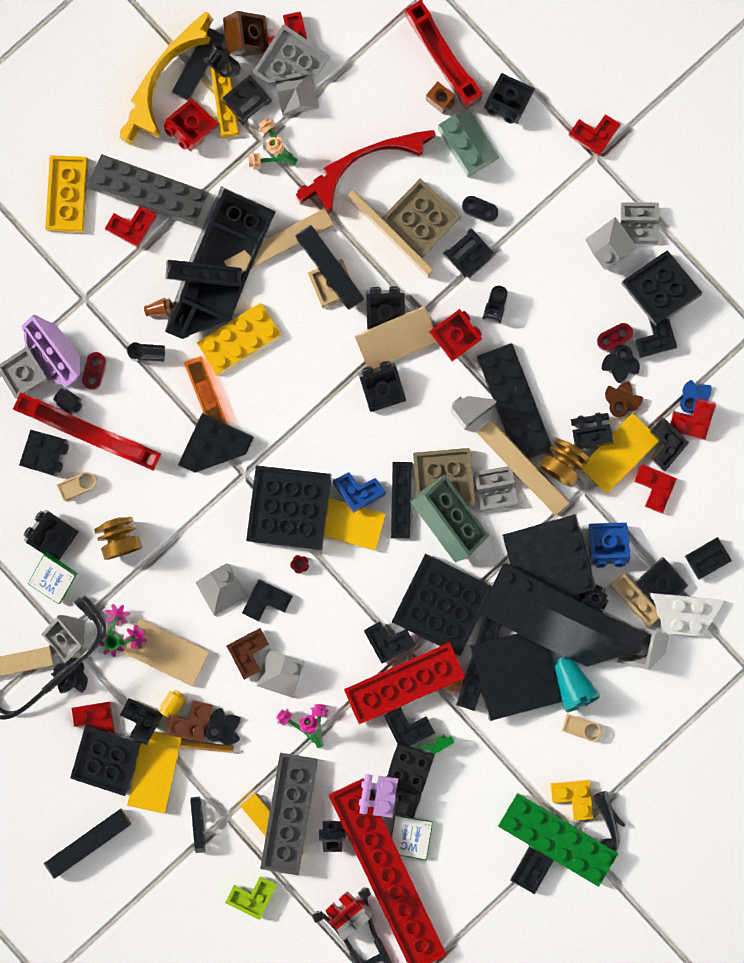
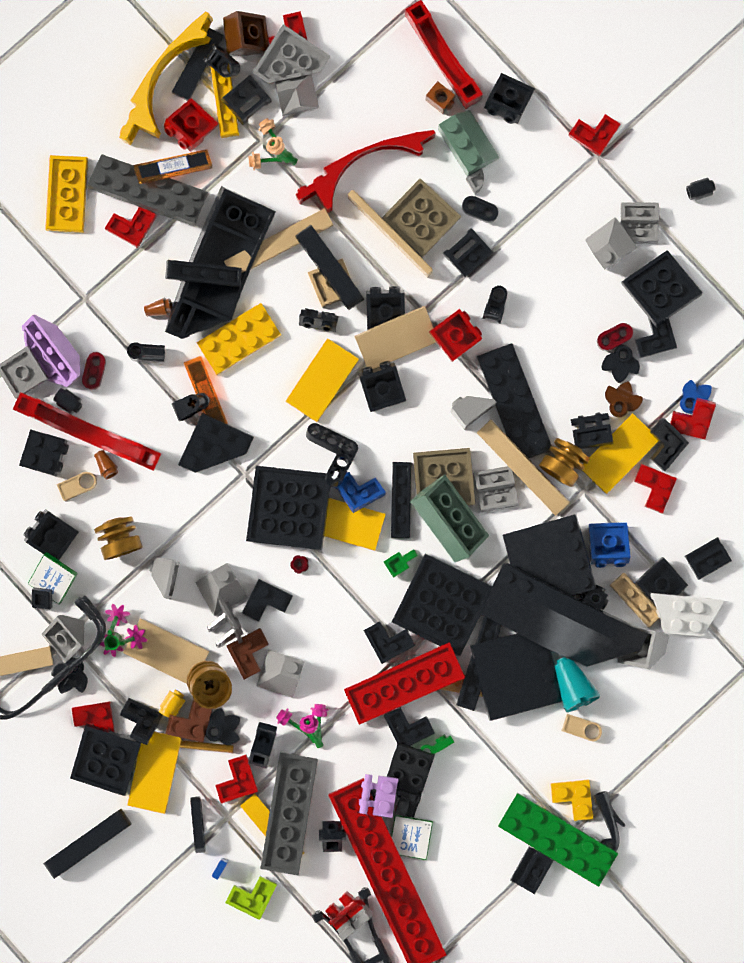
(42, 598): none -> black tile
(106, 466): none -> dark orange cone
(164, 575): none -> light grey slope
(173, 166): none -> tile
(190, 405): none -> black piece
(211, 694): none -> pearl gold wheel
(219, 869): none -> blue tile
(227, 616): none -> flat silver plate
(242, 782): none -> red plate
(262, 745): none -> black brick
(309, 319): none -> black hinge
(322, 380): none -> yellow tile
(341, 453): none -> black beam
(397, 563): none -> green plate
(475, 181): none -> light grey tile
(700, 189): none -> black brick

